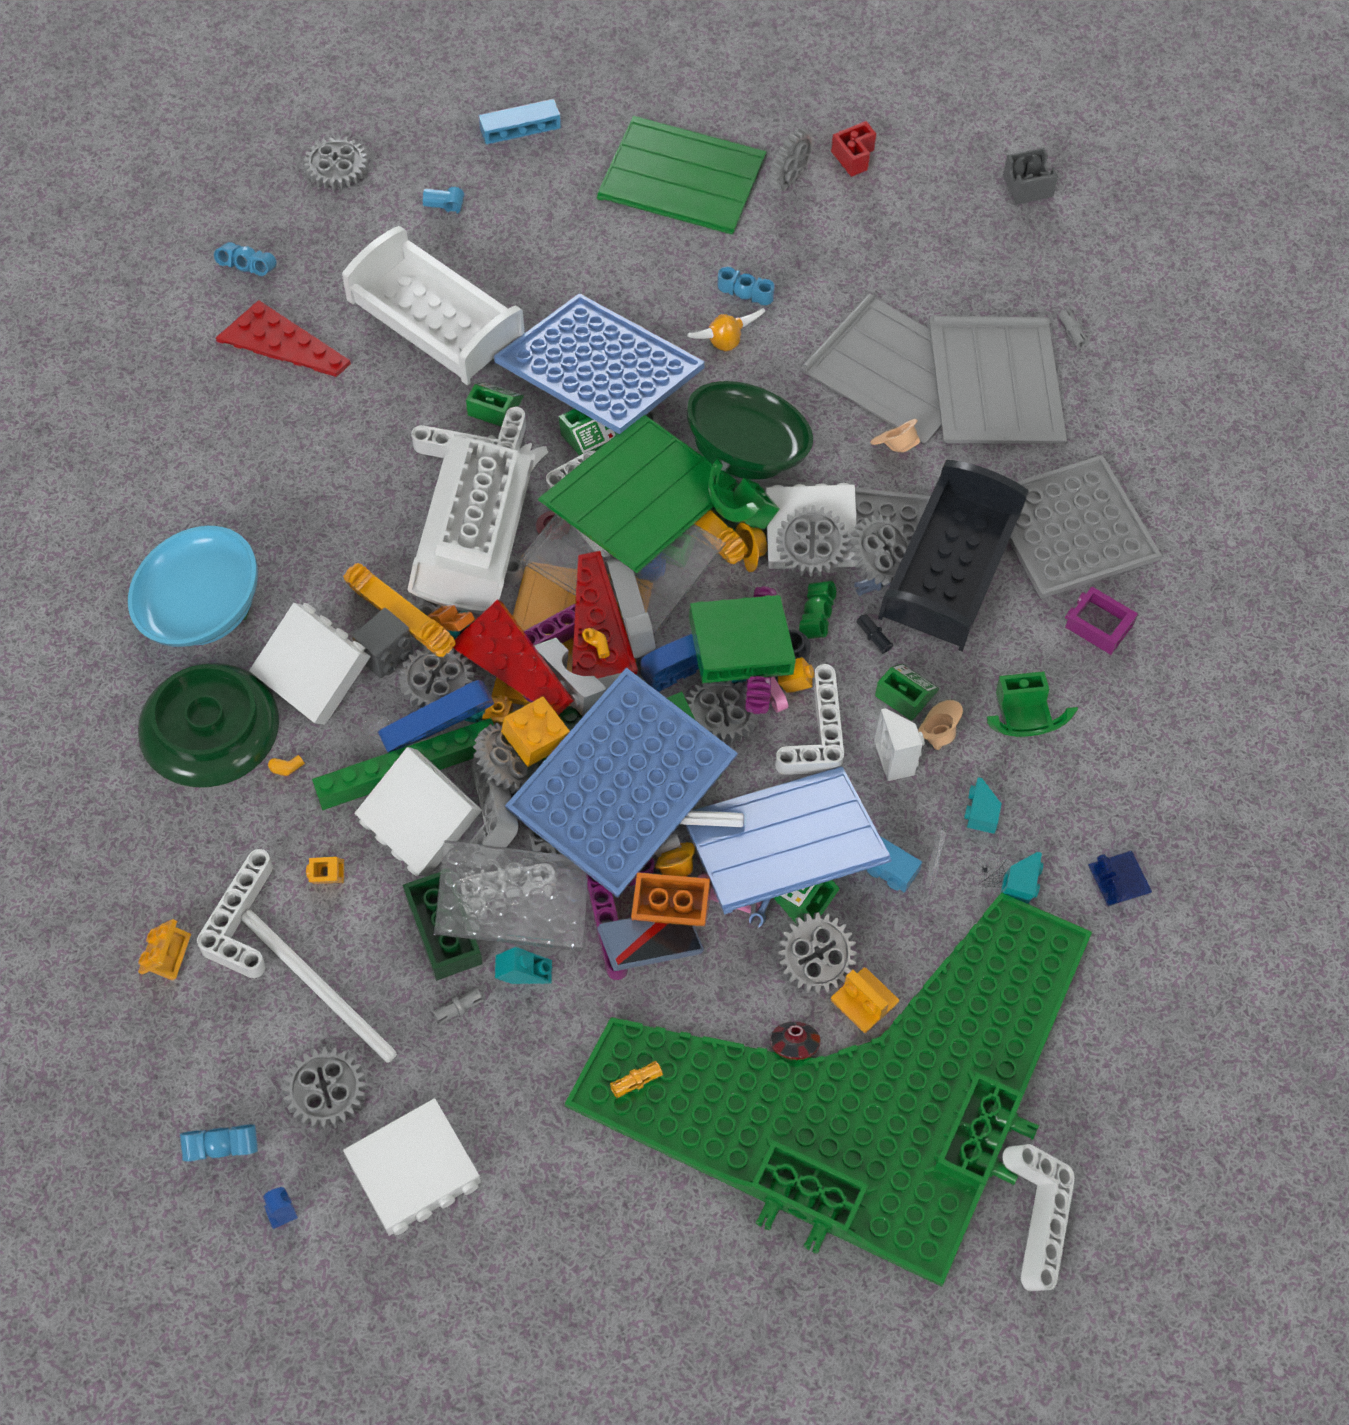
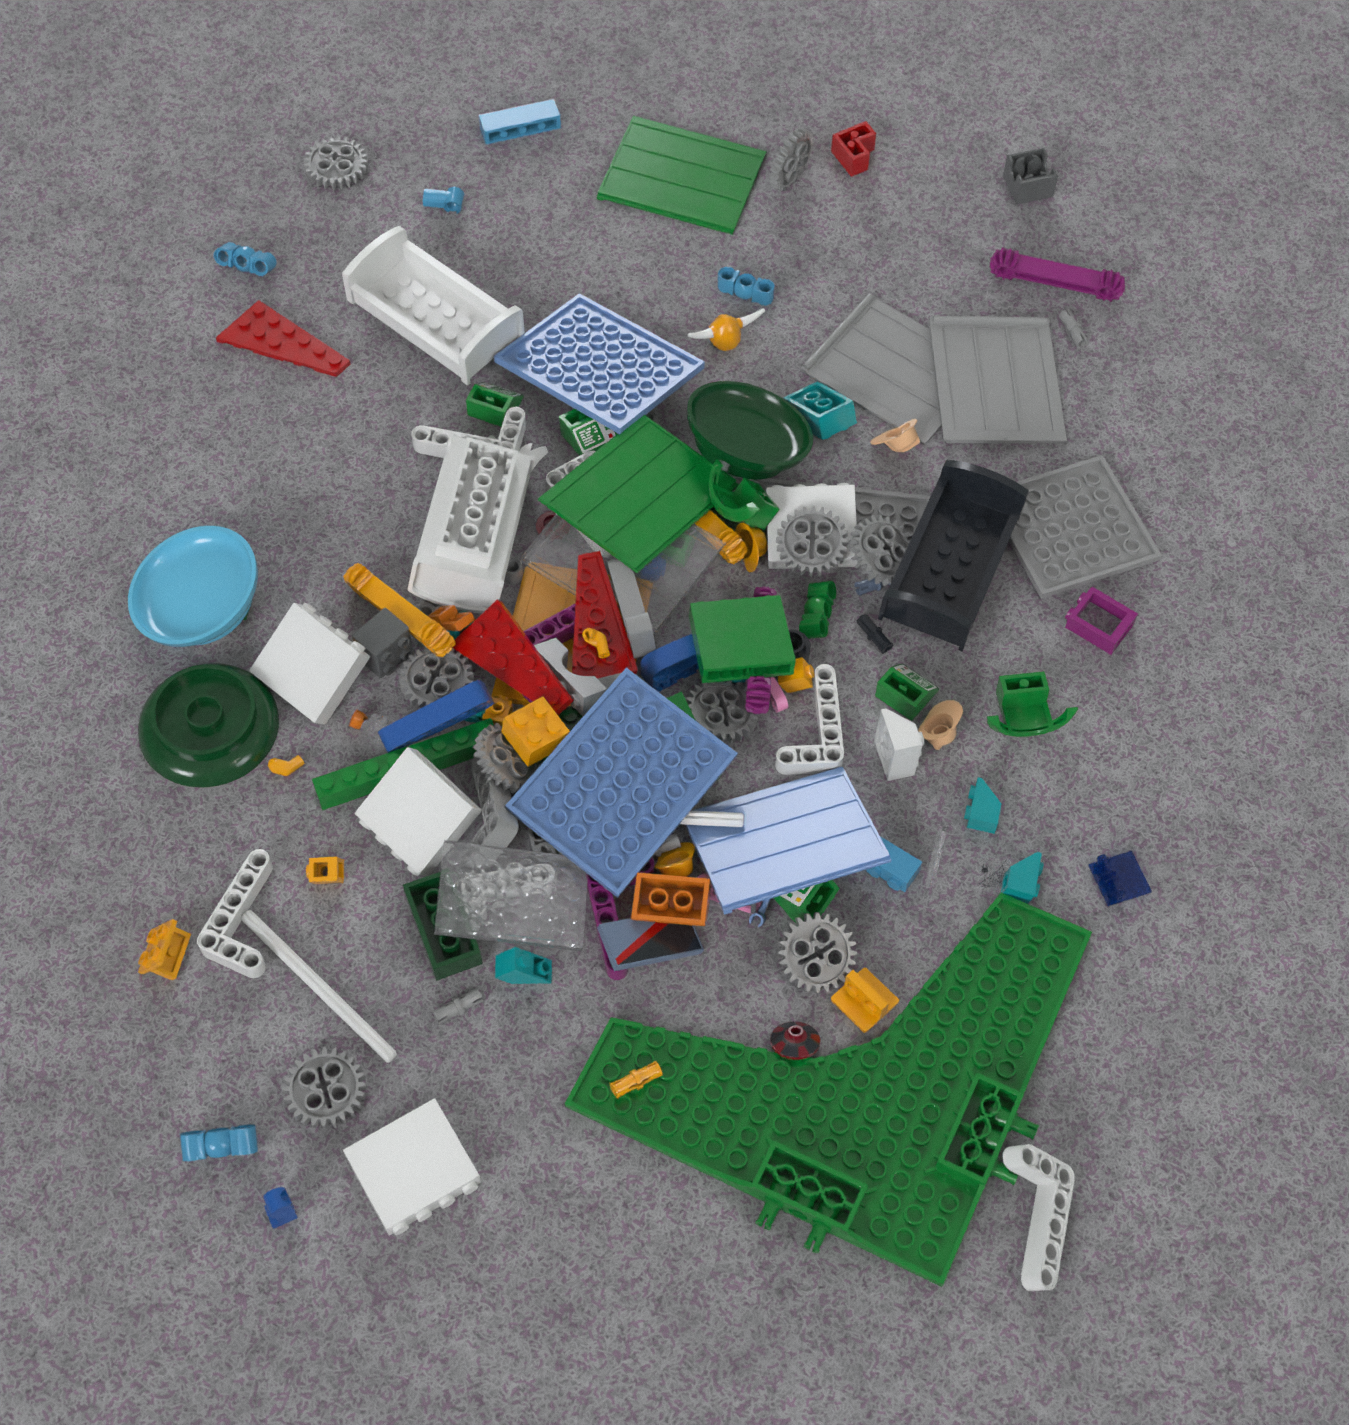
(357, 719): none -> orange hinge
(823, 409): none -> teal slope
(1011, 264): none -> magenta arm

